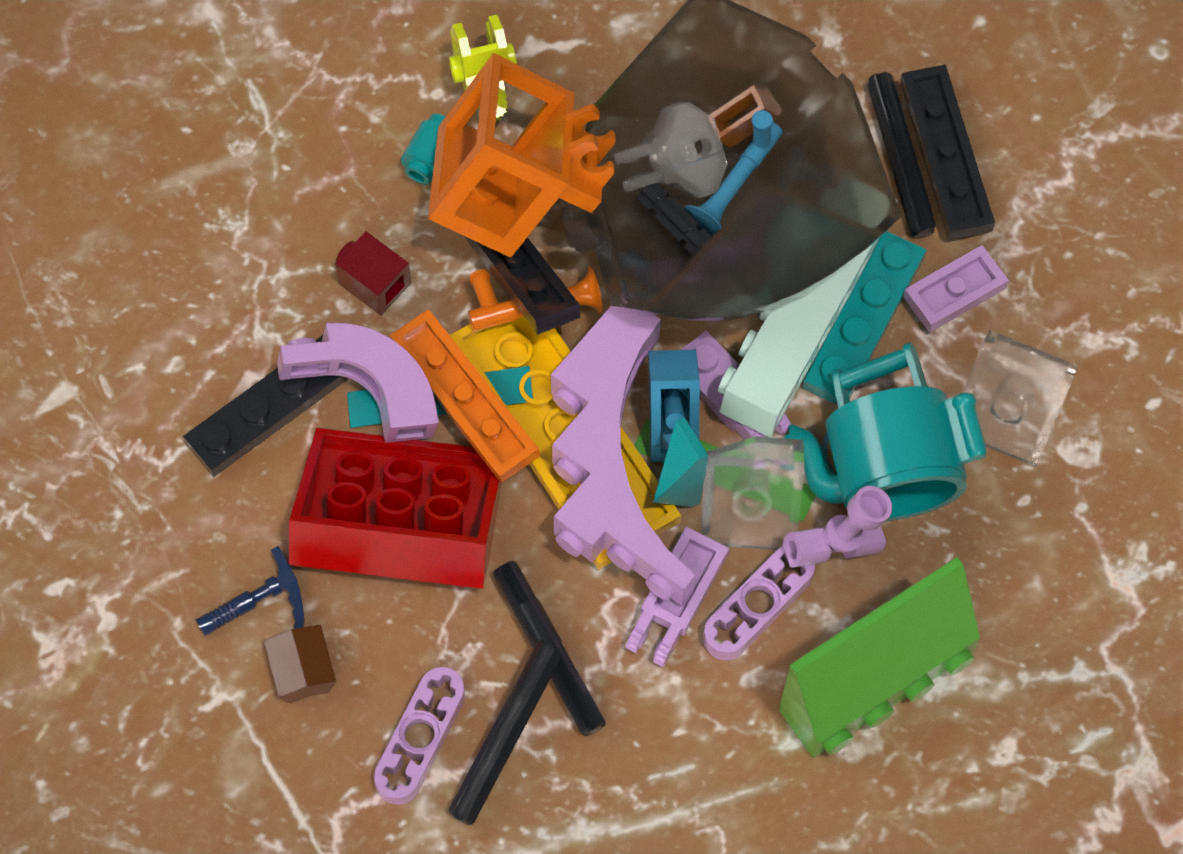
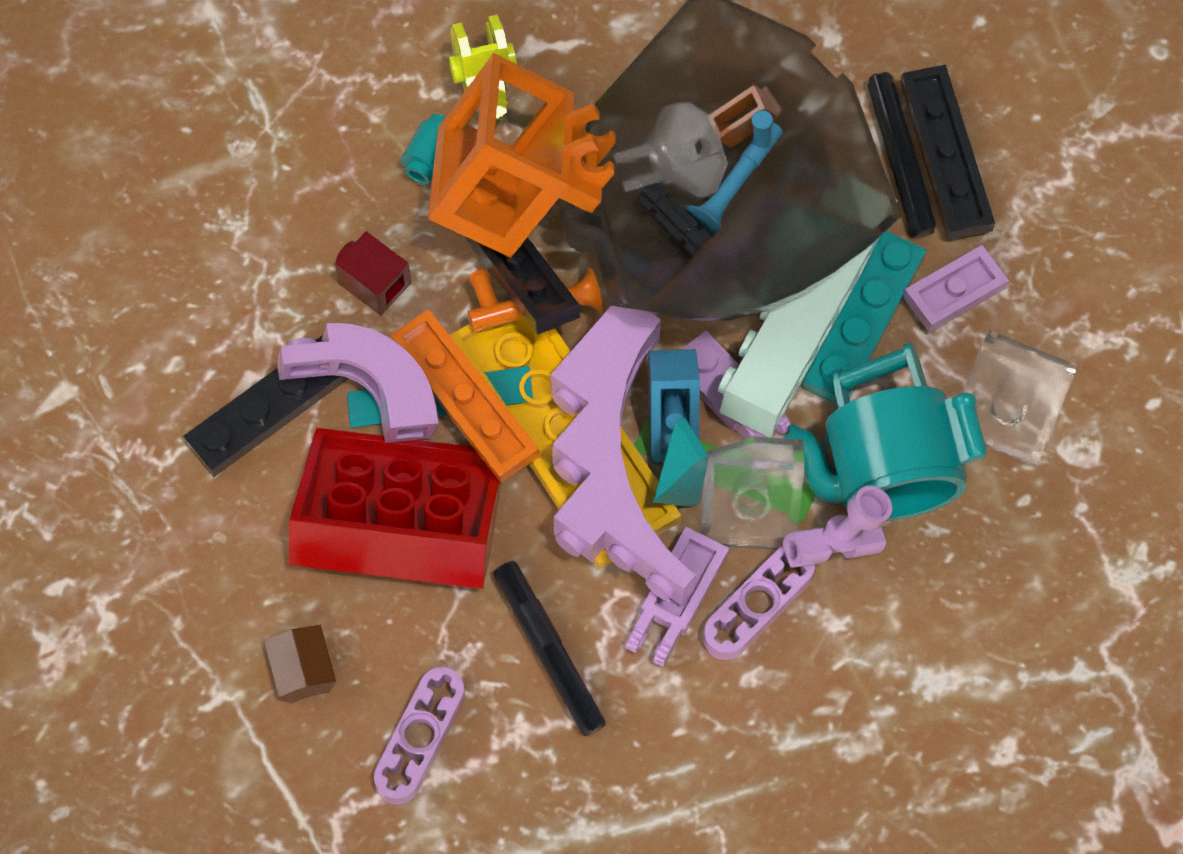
(248, 600): dark blue piece -> none
(505, 732): black axle -> none
(881, 661): bright green slope -> none

